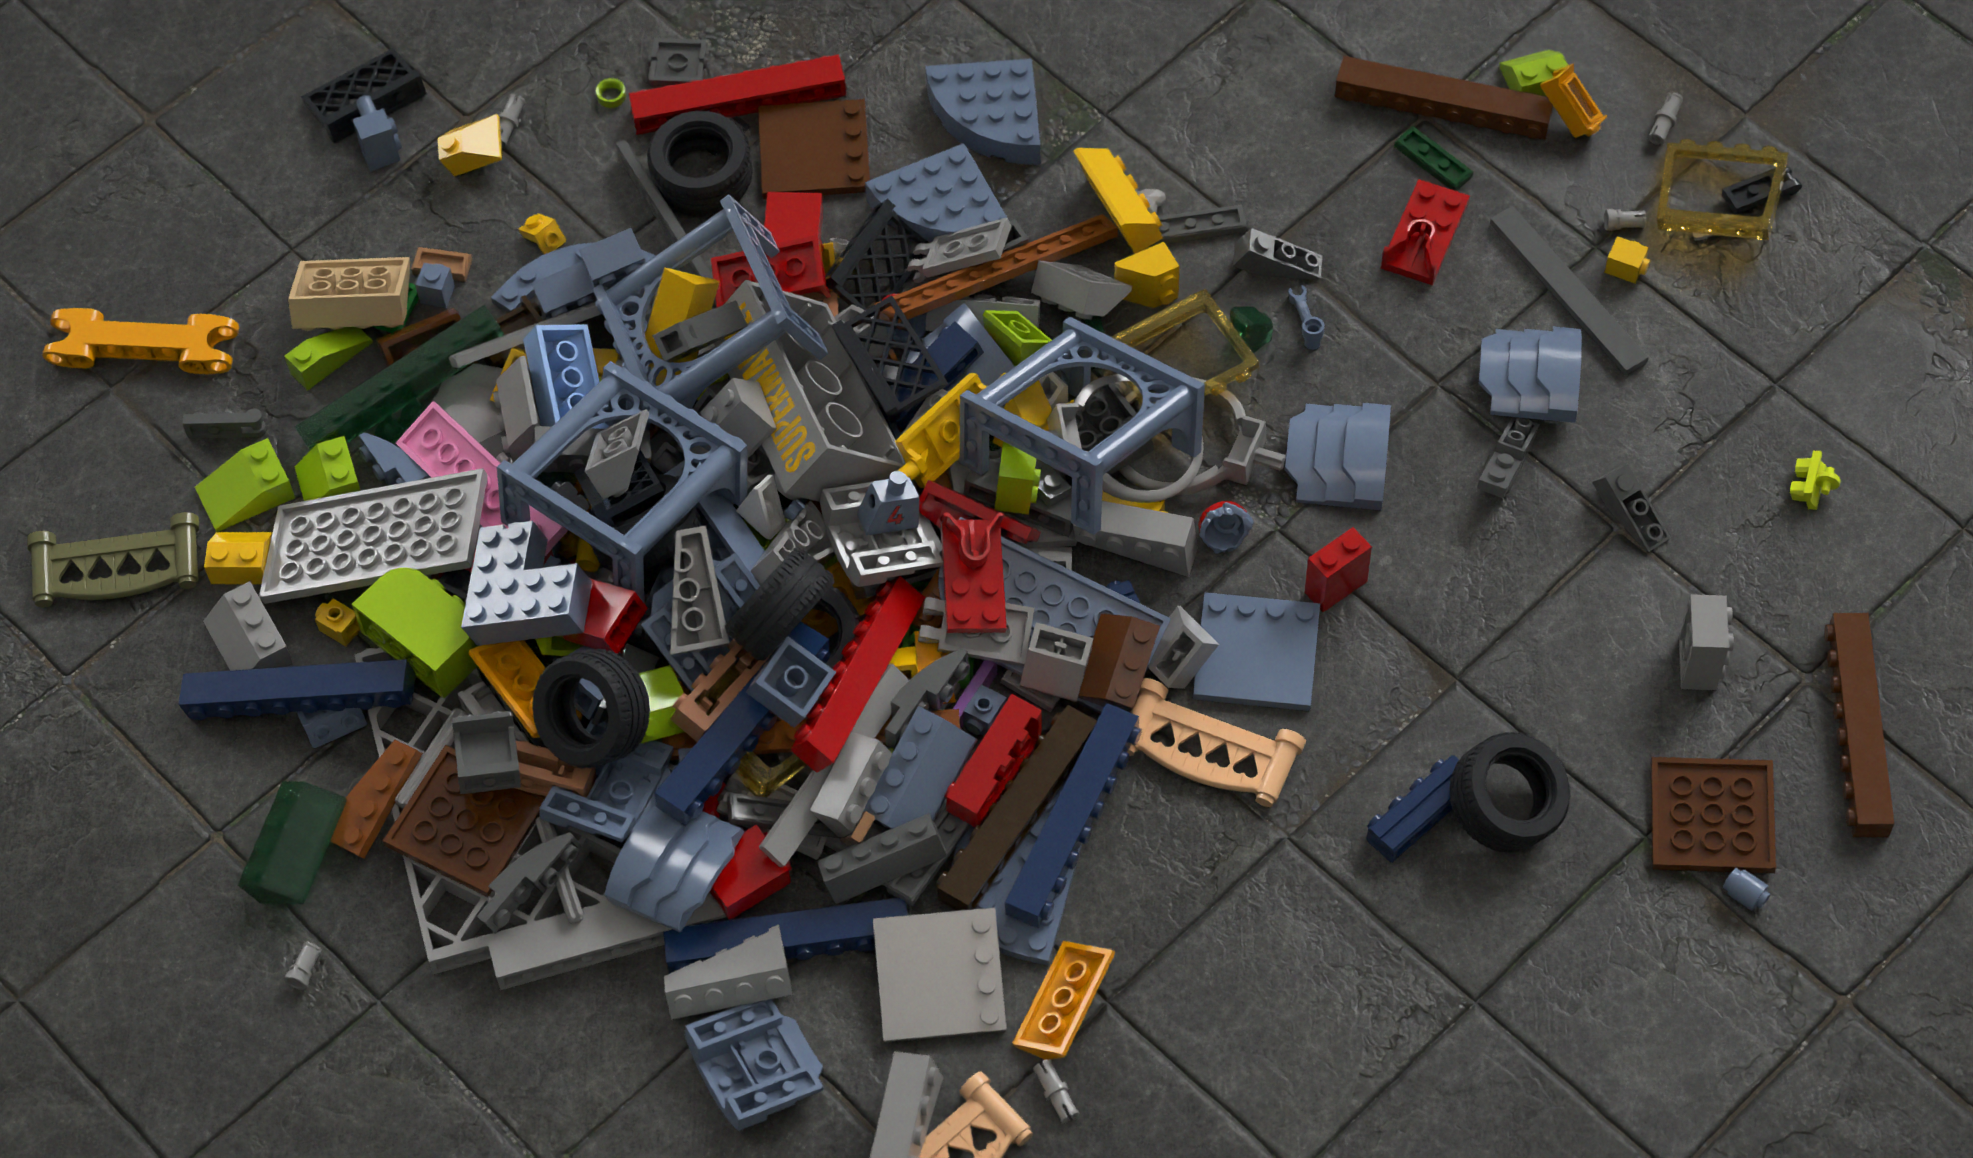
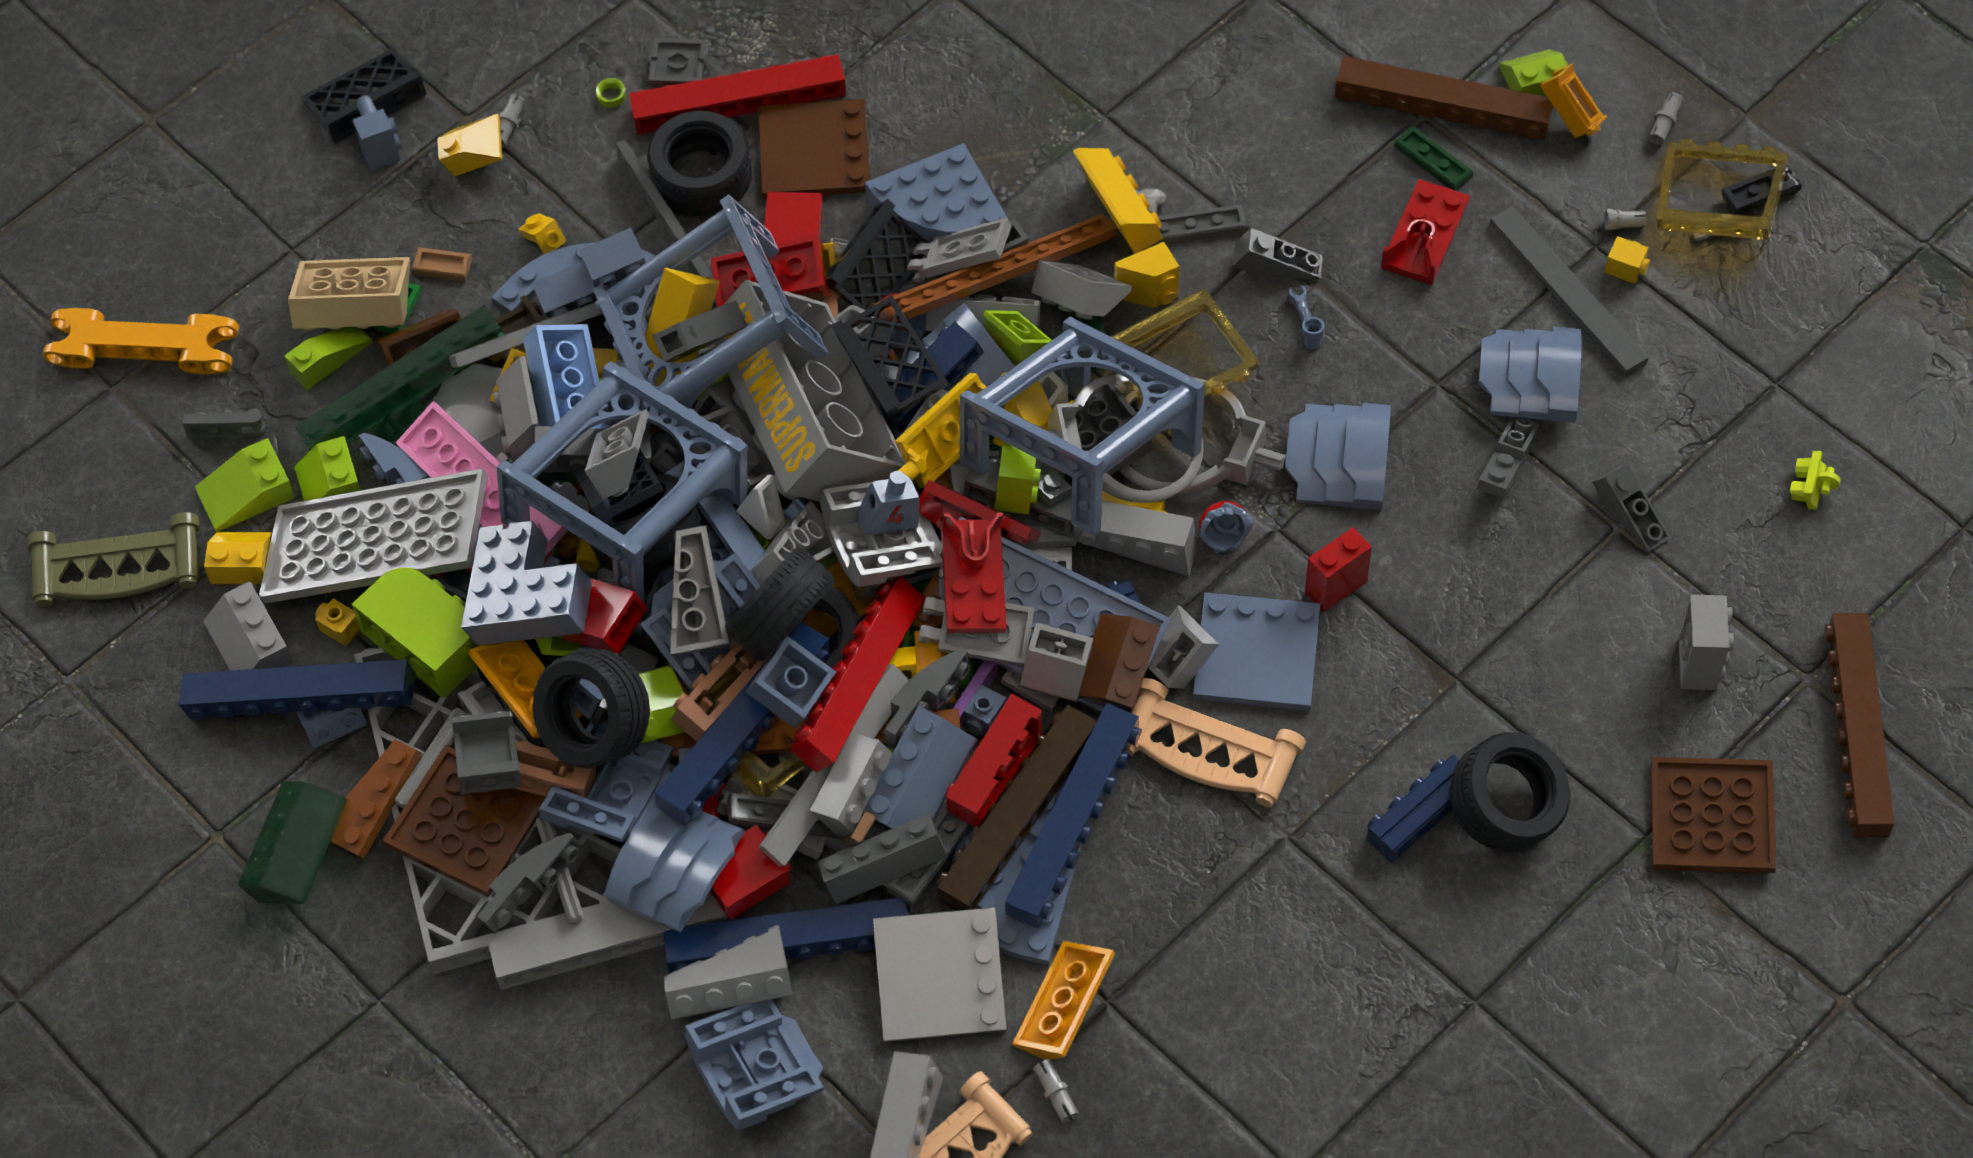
(300, 972): light grey pin -> none
(435, 285): sand blue brick -> none
(742, 412): light grey slope -> none
(988, 107): sand blue brick -> none
(1252, 326): clear green slope -> none
(1747, 889): sand blue brick -> none

